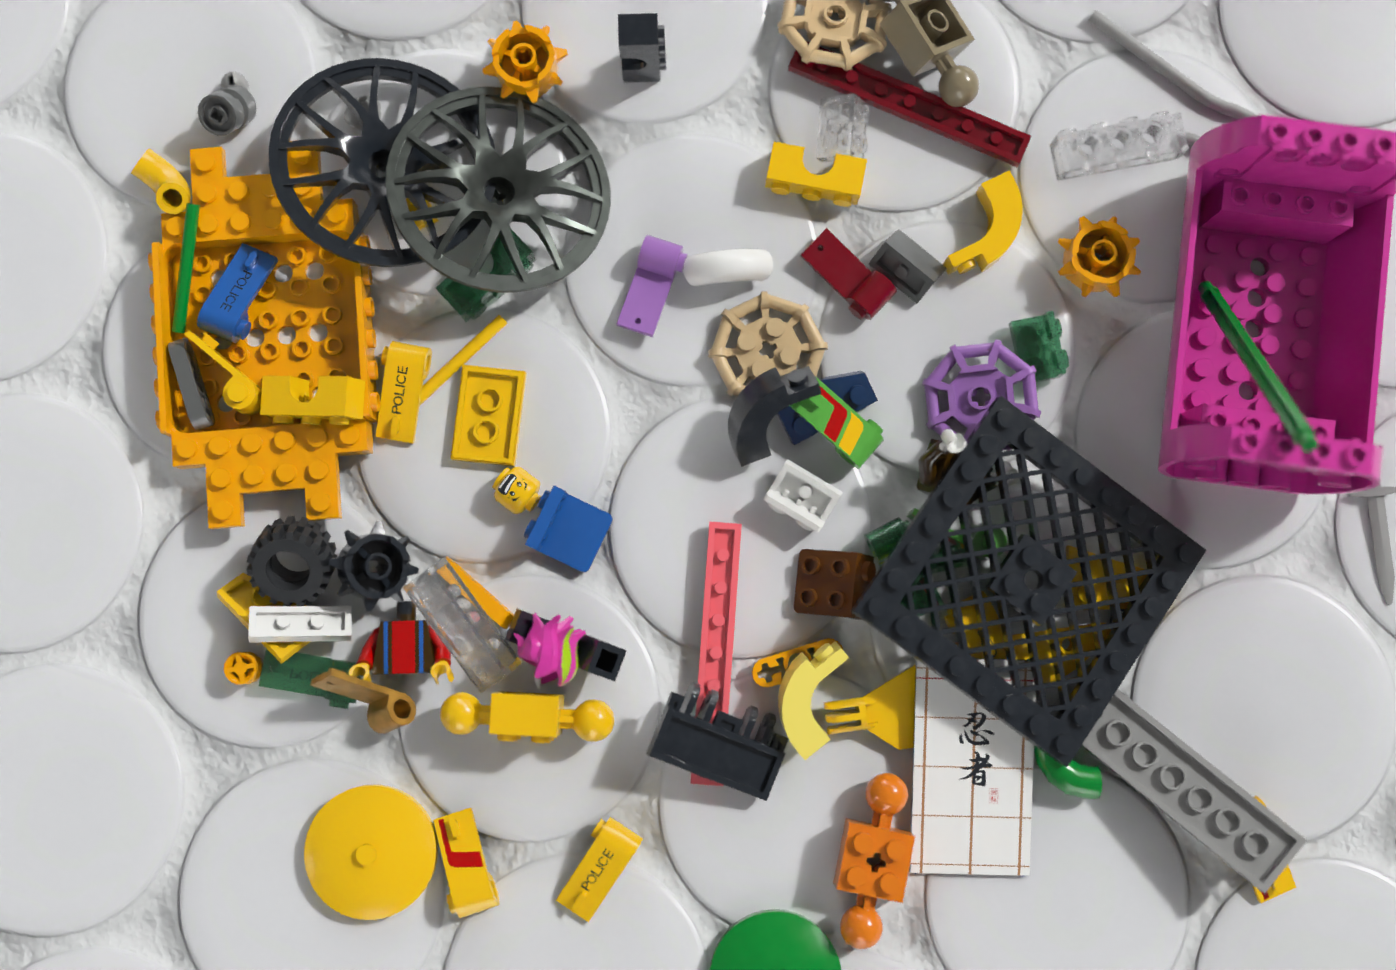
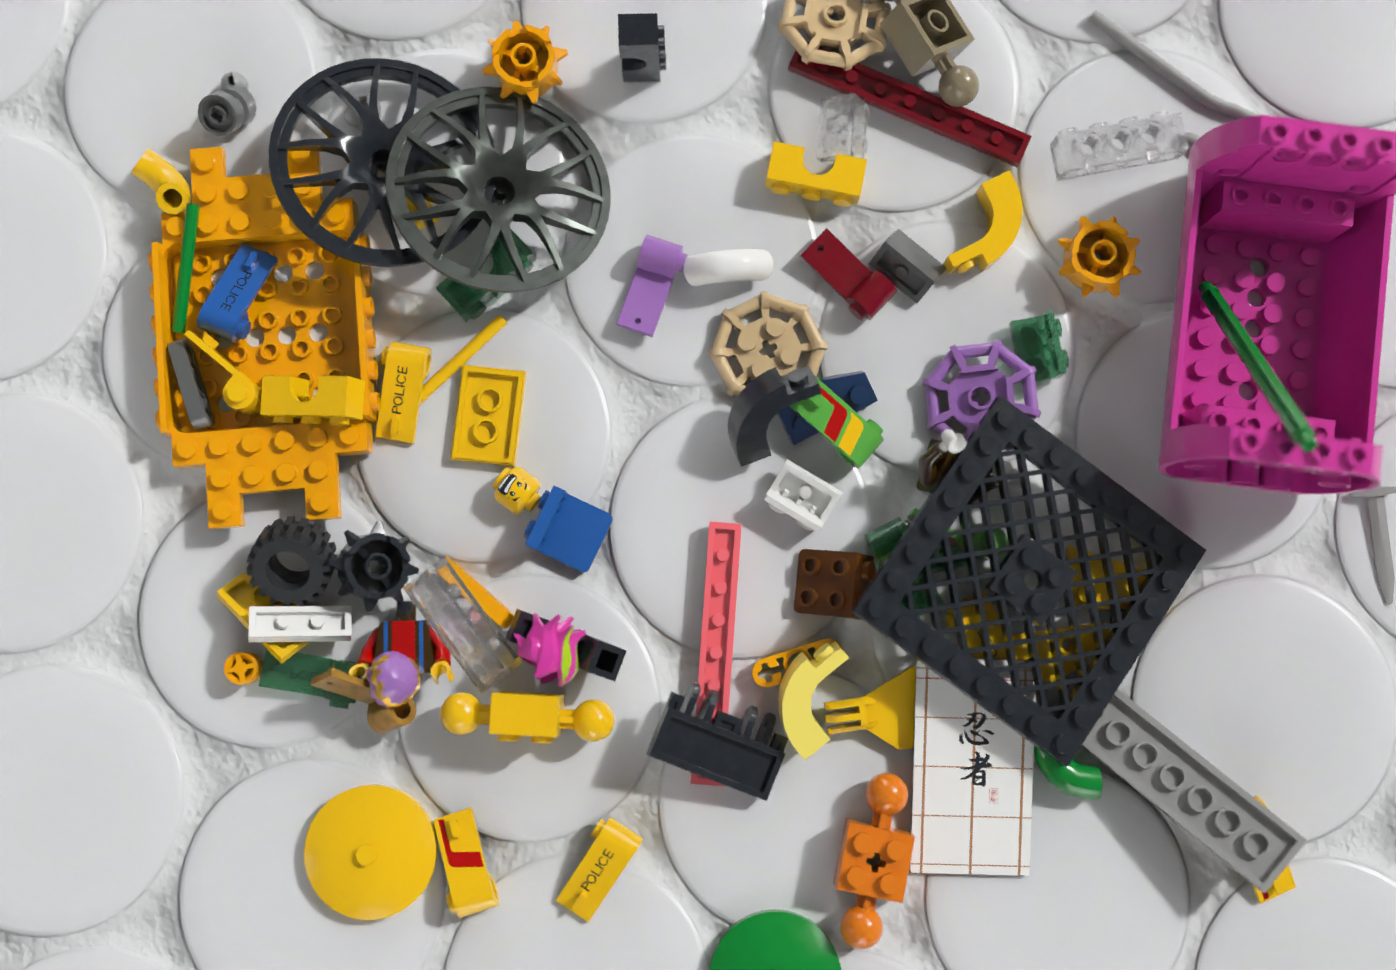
(393, 679): none -> medium lavender hair

